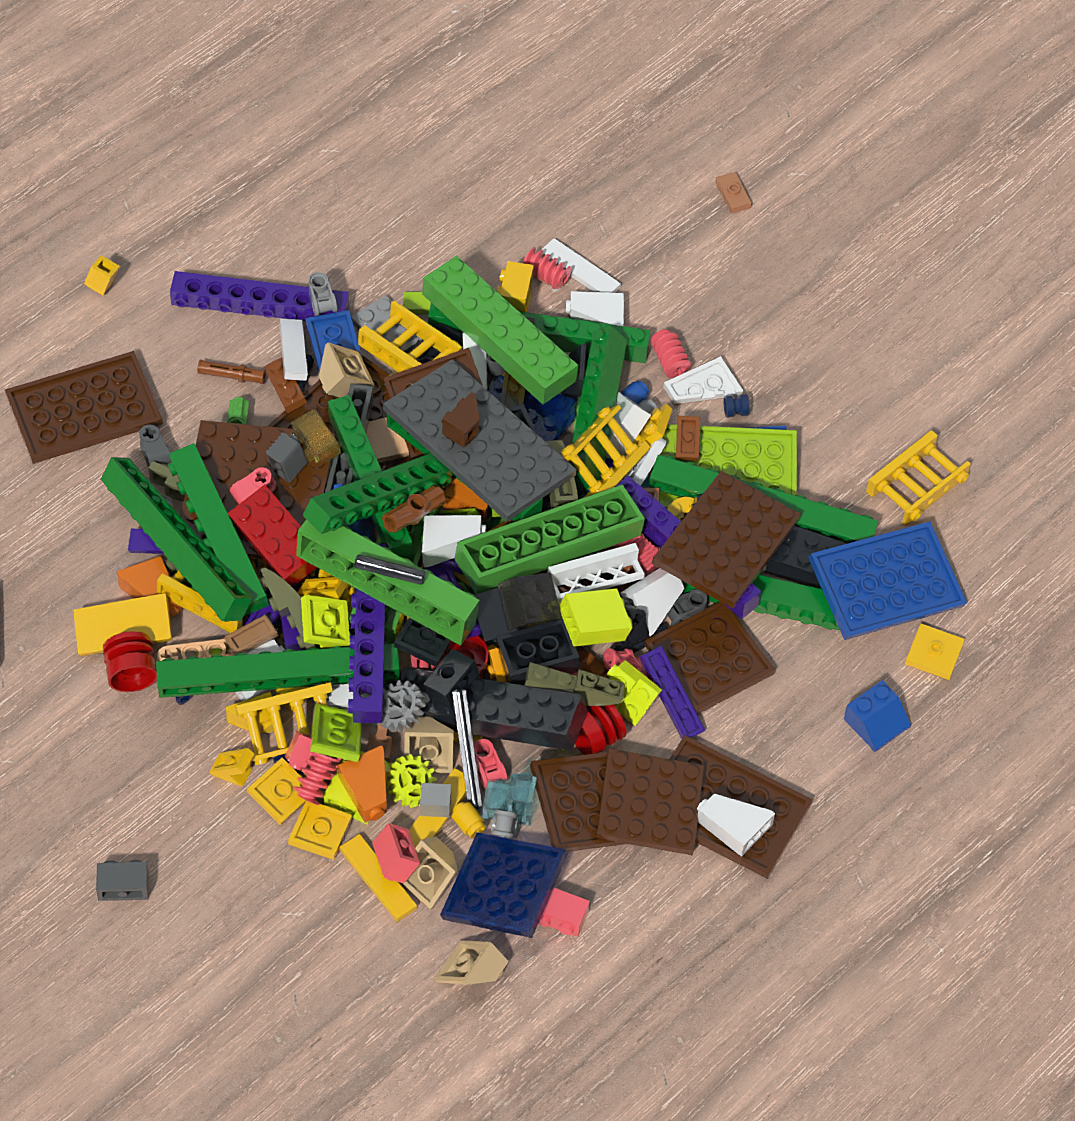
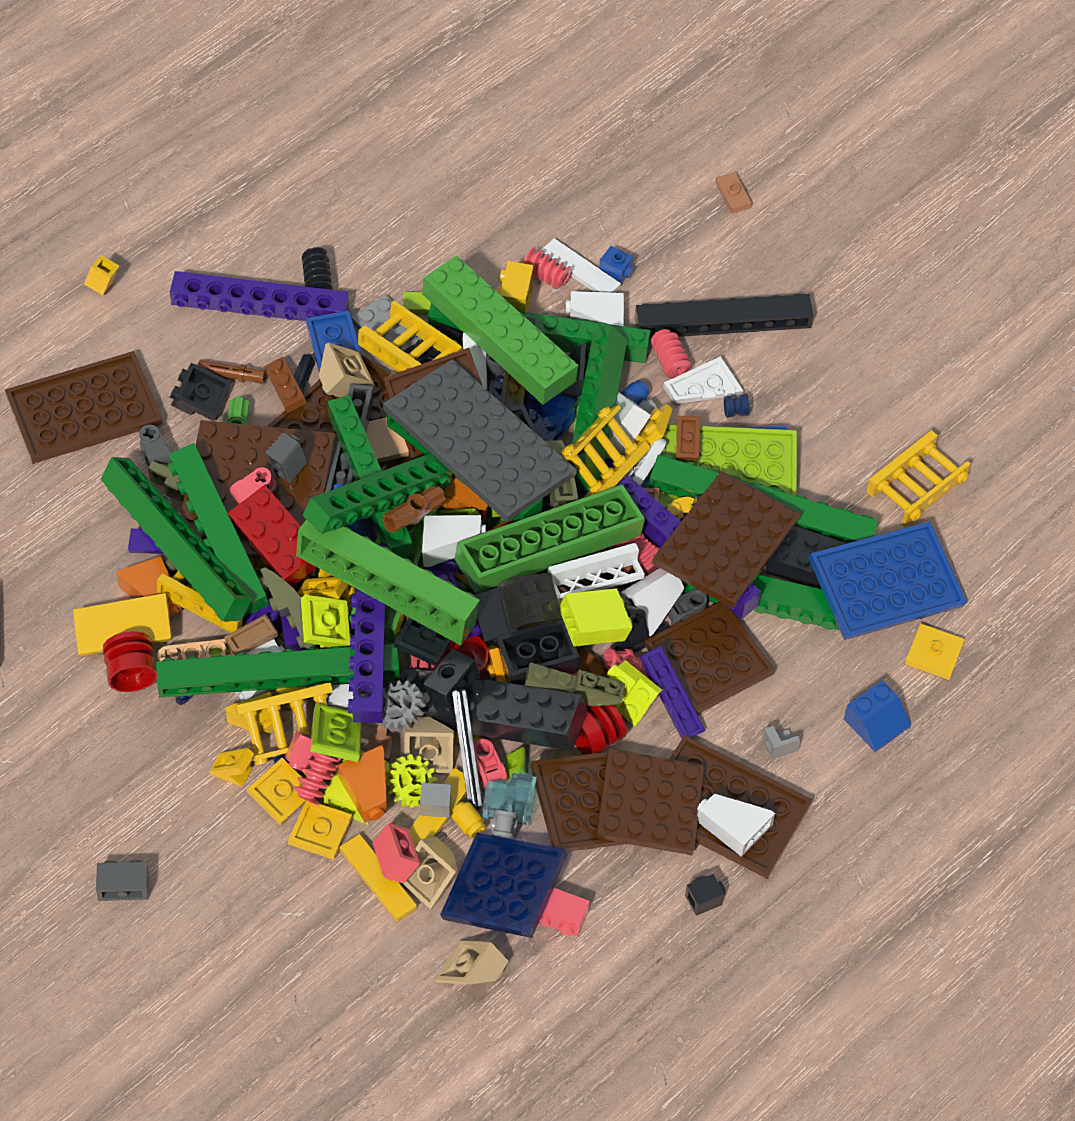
(199, 392): none -> black plate
(293, 349): white tile -> none
(315, 438): clear yellow brick -> none
(316, 268): none -> black piece
(321, 297): light grey piece -> none
(390, 569): black axle -> none
(463, 421): reddish brown slope -> none
(516, 762): none -> lime slope
(616, 264): none -> blue brick
(705, 894): none -> black brick
(727, 315): none -> black brick
(780, 743): none -> light grey panel

